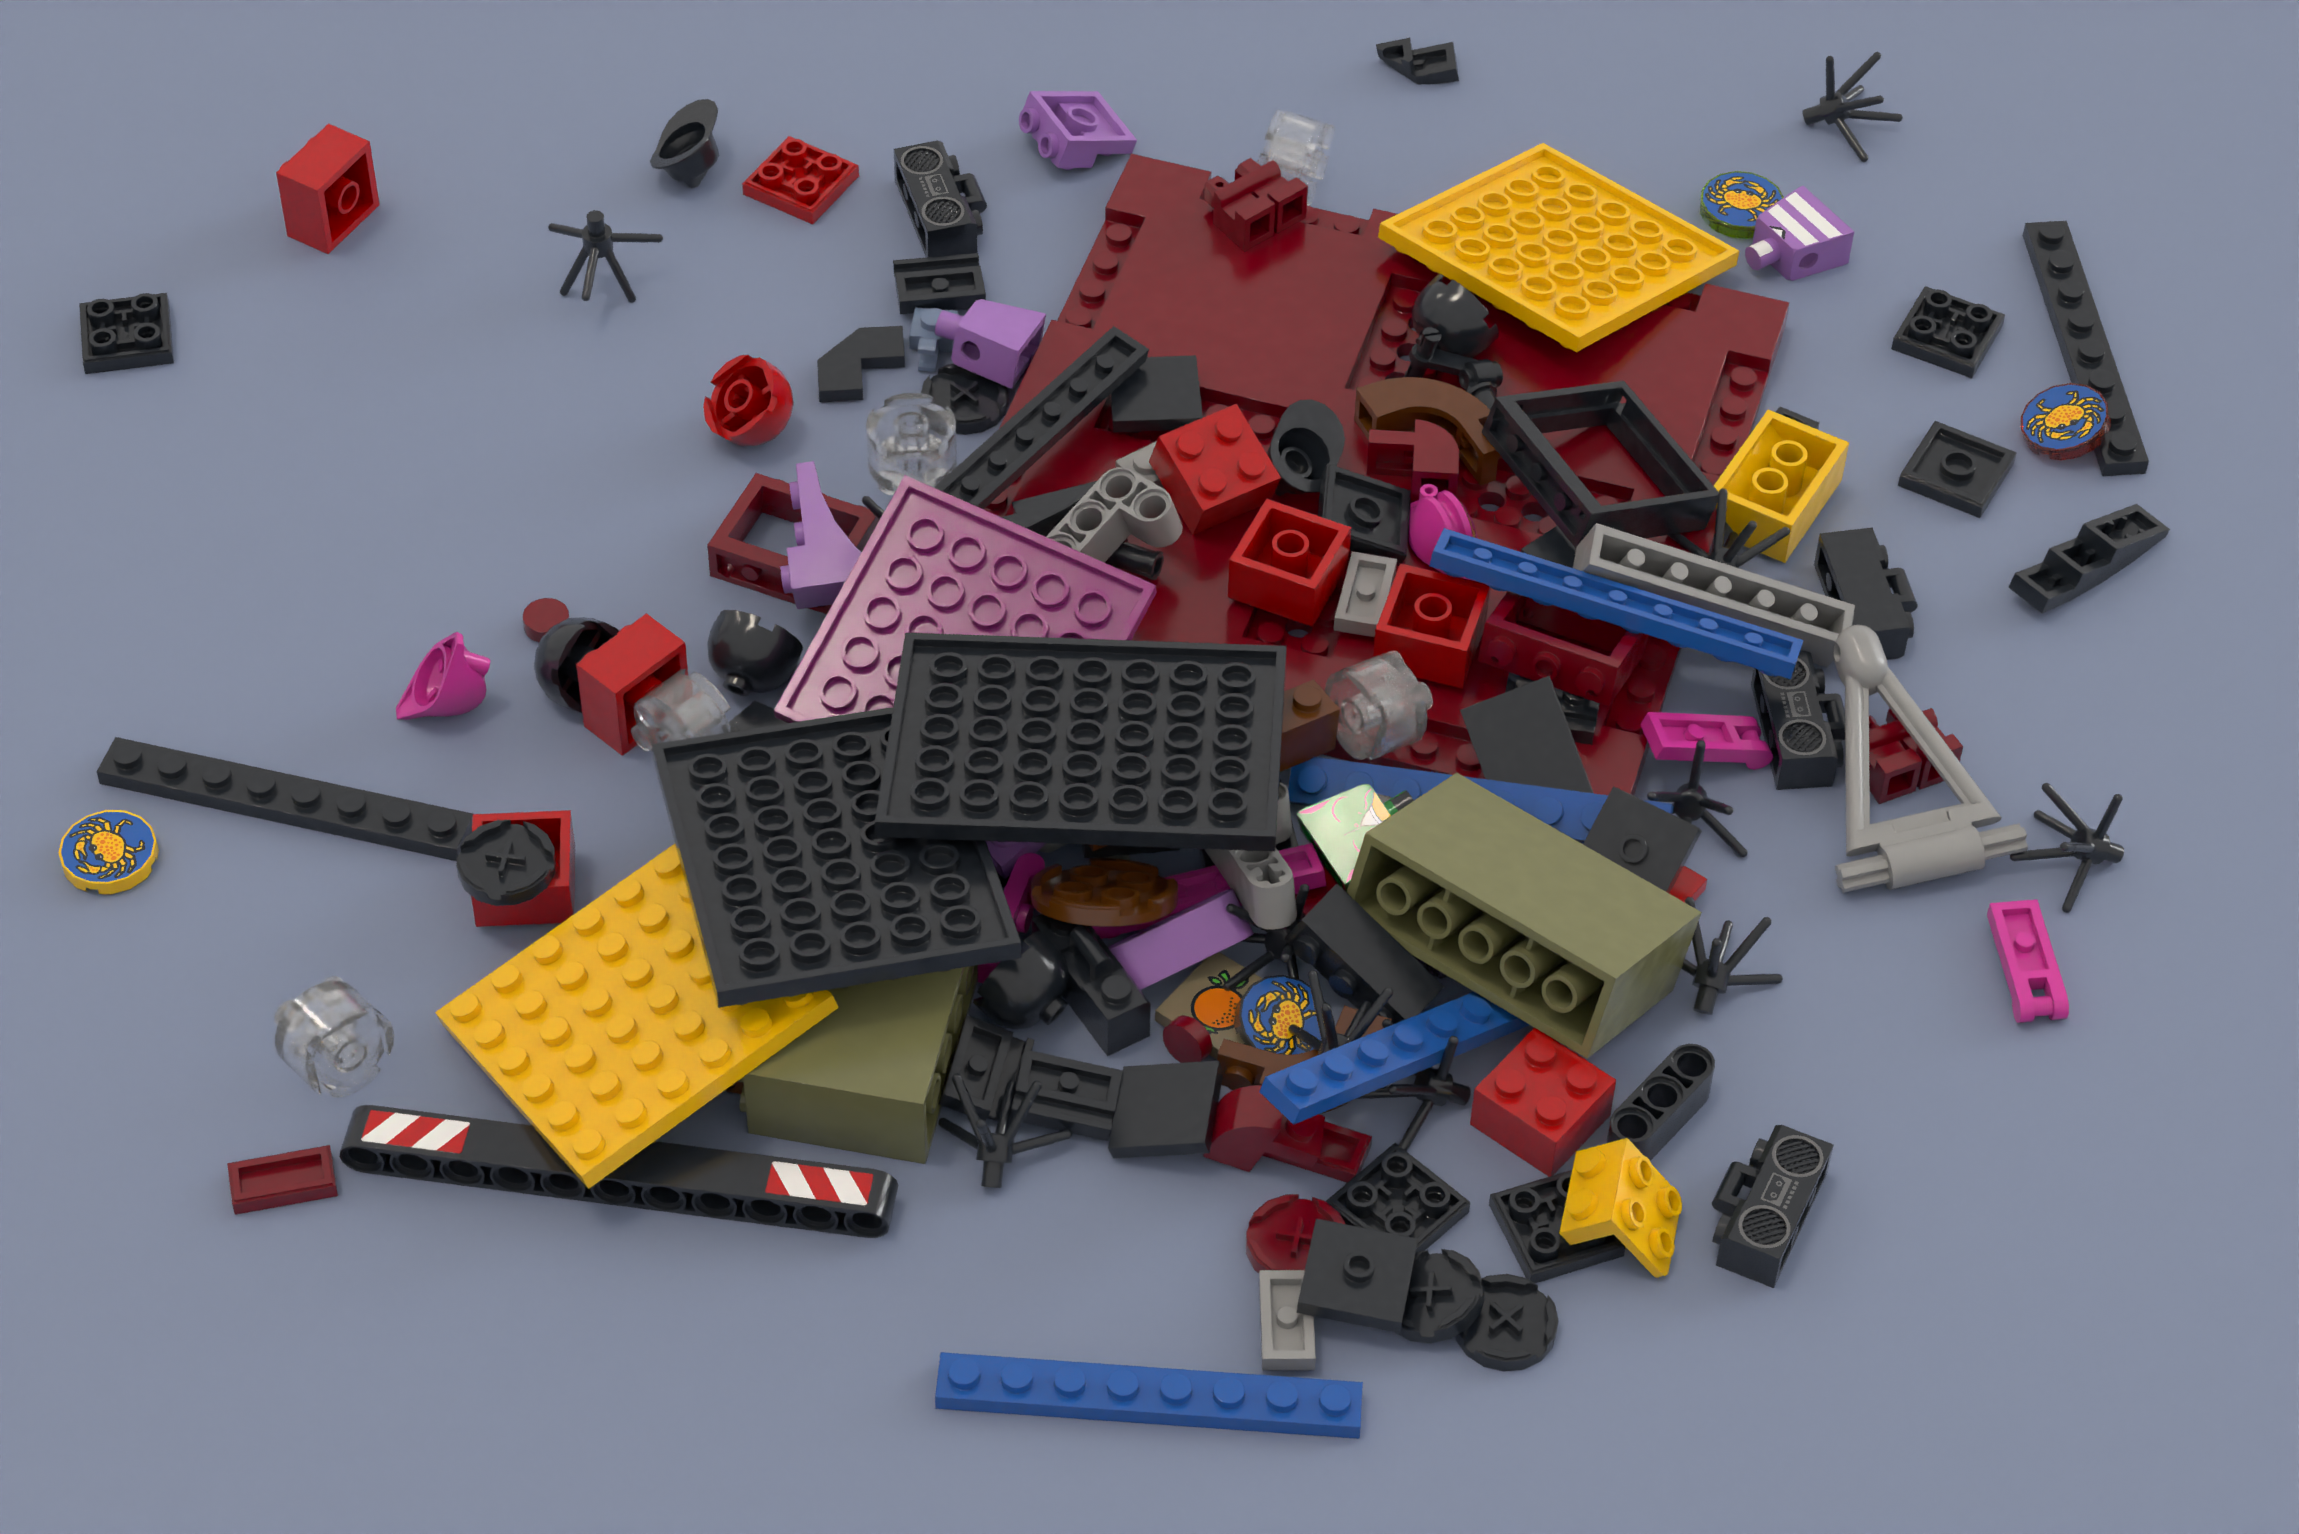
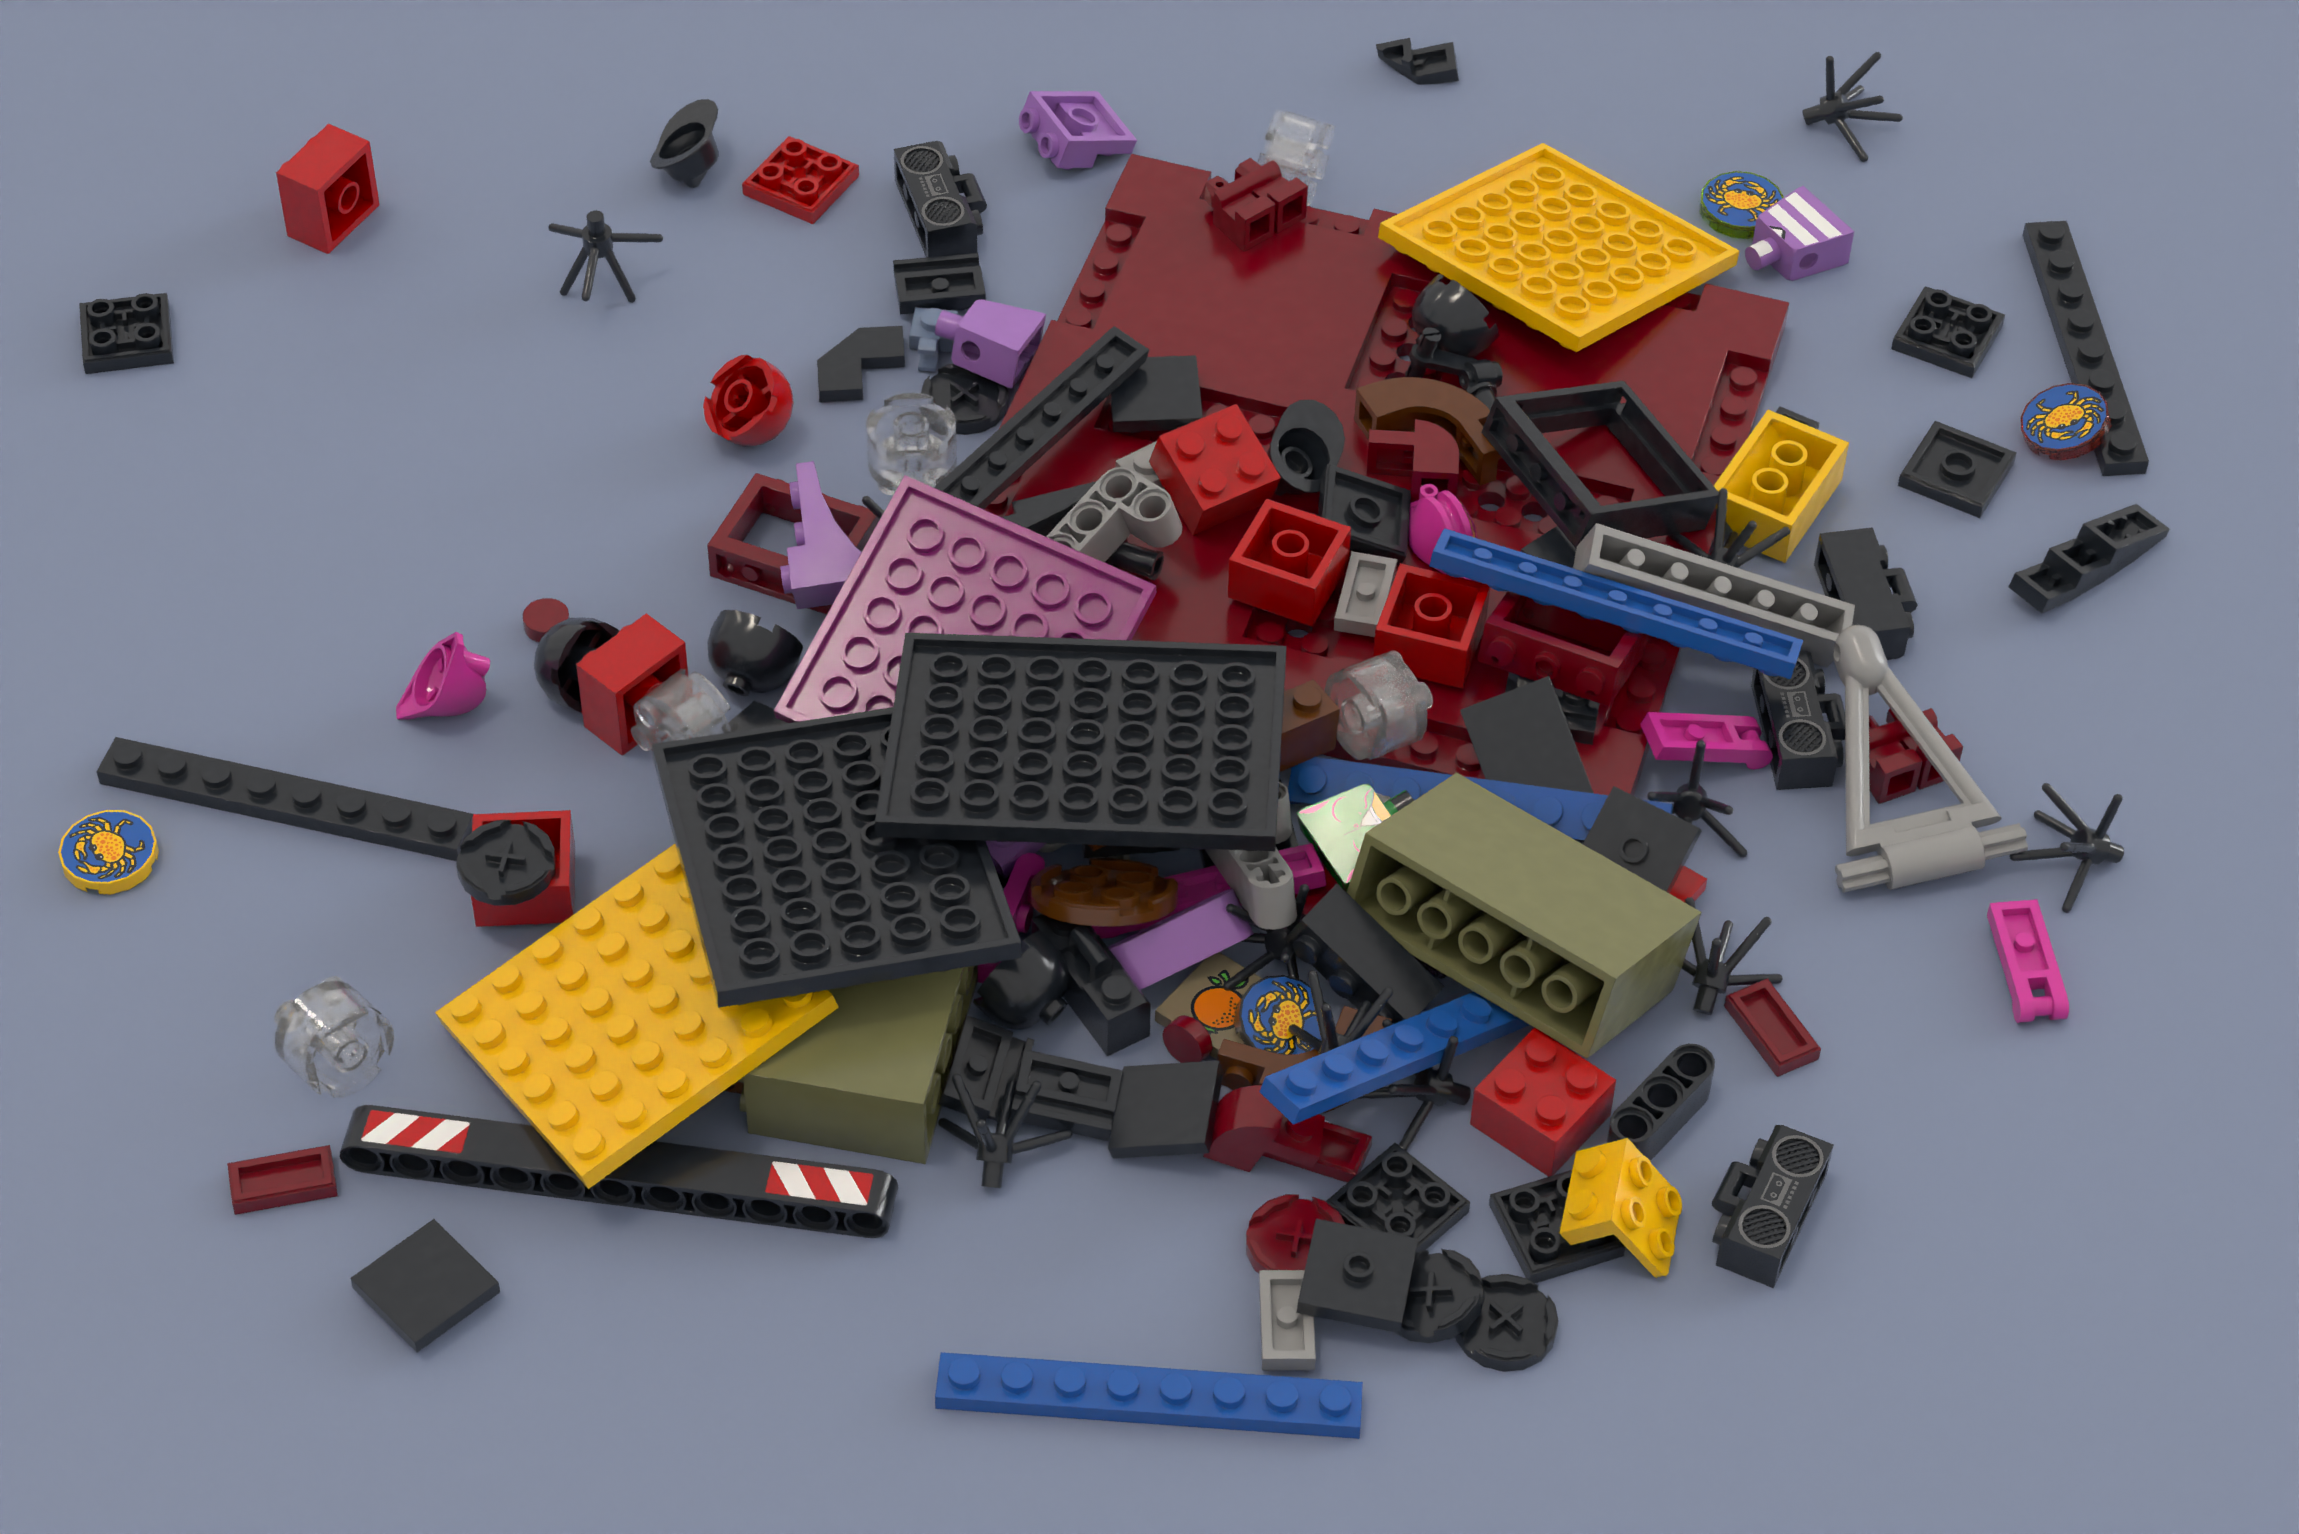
(425, 1285): none -> black tile
(1772, 1027): none -> dark red tile

